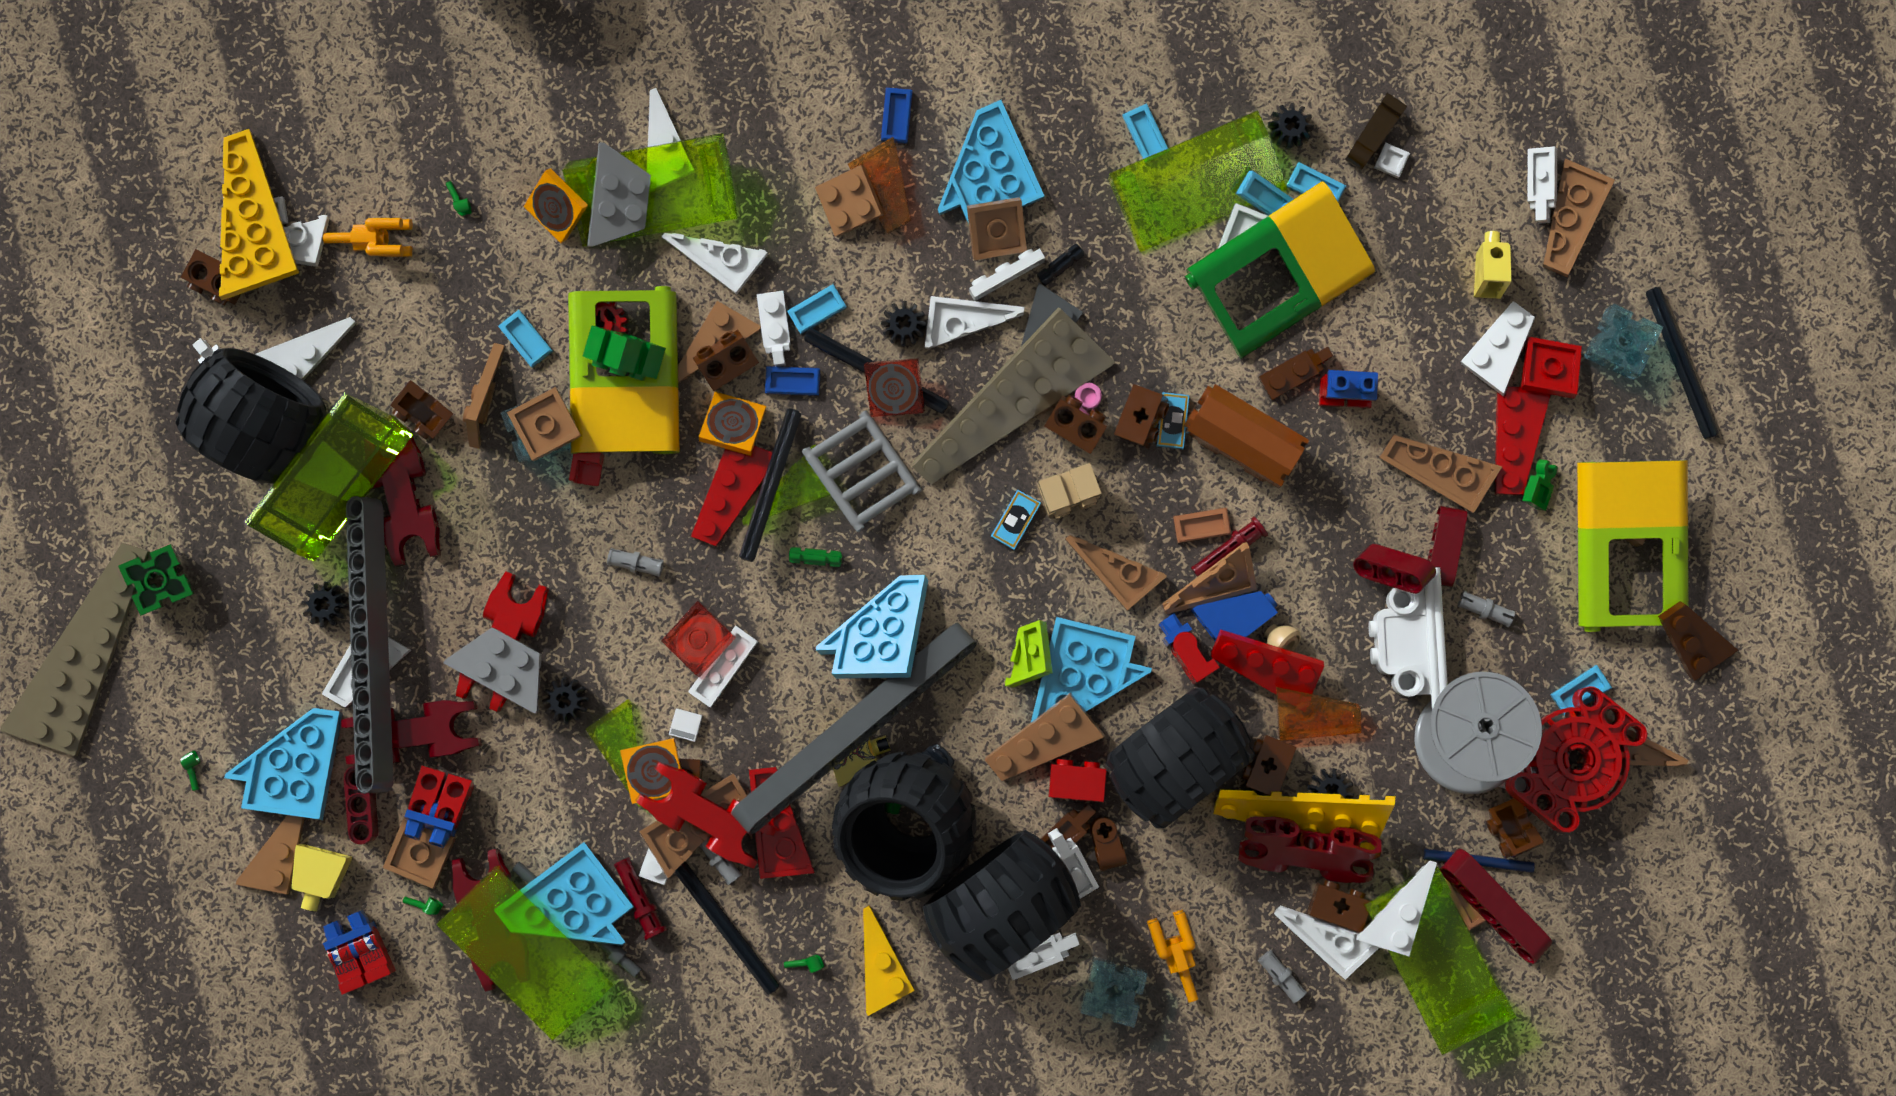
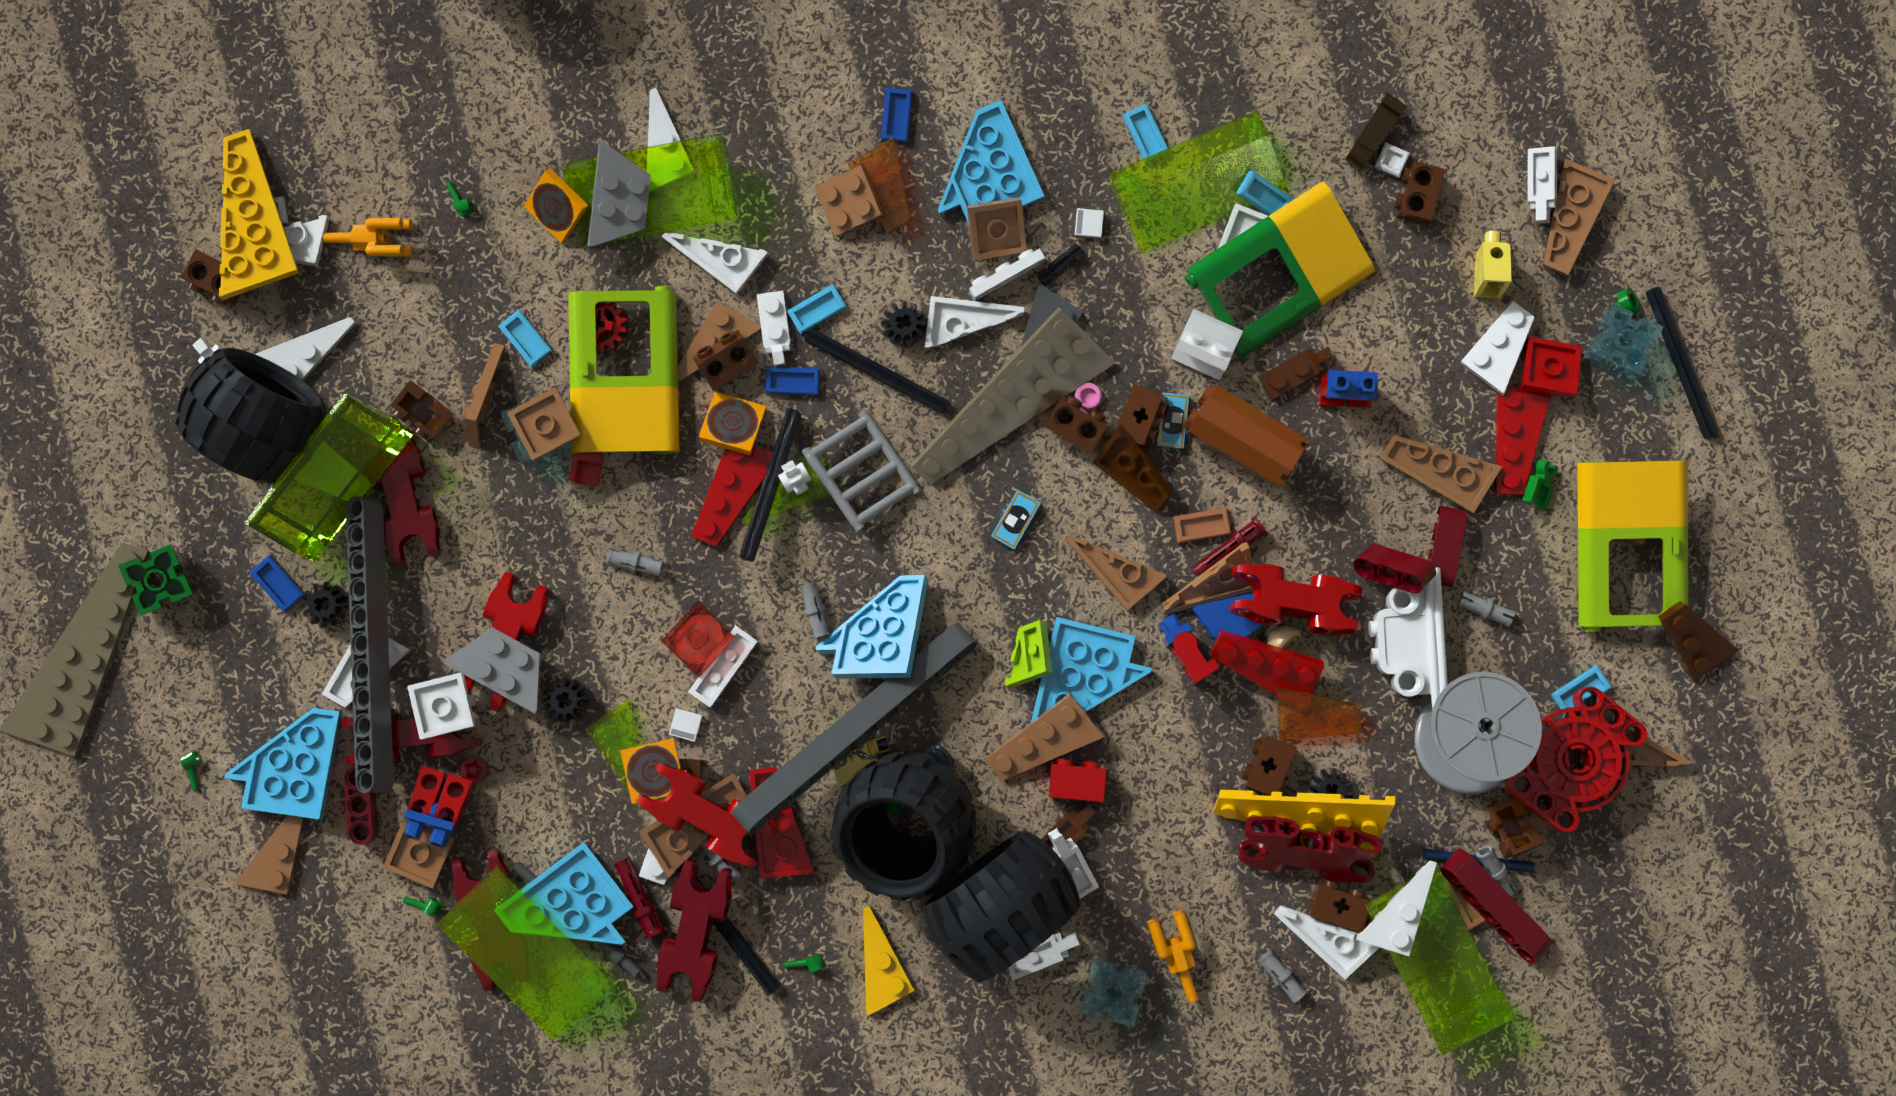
(277, 583): none -> blue tile
(318, 874): light yellow torso -> none
(358, 954): hips -> none
(442, 706): none -> white bracket
(474, 769): none -> dark red tile
(623, 353): green brick -> none
(690, 950): none -> dark red piece
(794, 477): none -> white gear
(814, 610): none -> light grey pin
(815, 556): green axle -> none
(894, 387): tile -> none
(1069, 490): tan brick -> none
(1089, 223): none -> white tile
(1107, 849): reddish brown piece -> none
(1132, 469): none -> reddish brown wing
(1179, 757): black tyre -> none
(1206, 344): none -> white bracket
(1280, 597): none -> red piece
(1296, 134): black gear -> none
(1305, 178): medium azure tile -> none
(1425, 195): none -> reddish brown brick
(1495, 868): none -> light grey pin
(1628, 300): none -> green tile

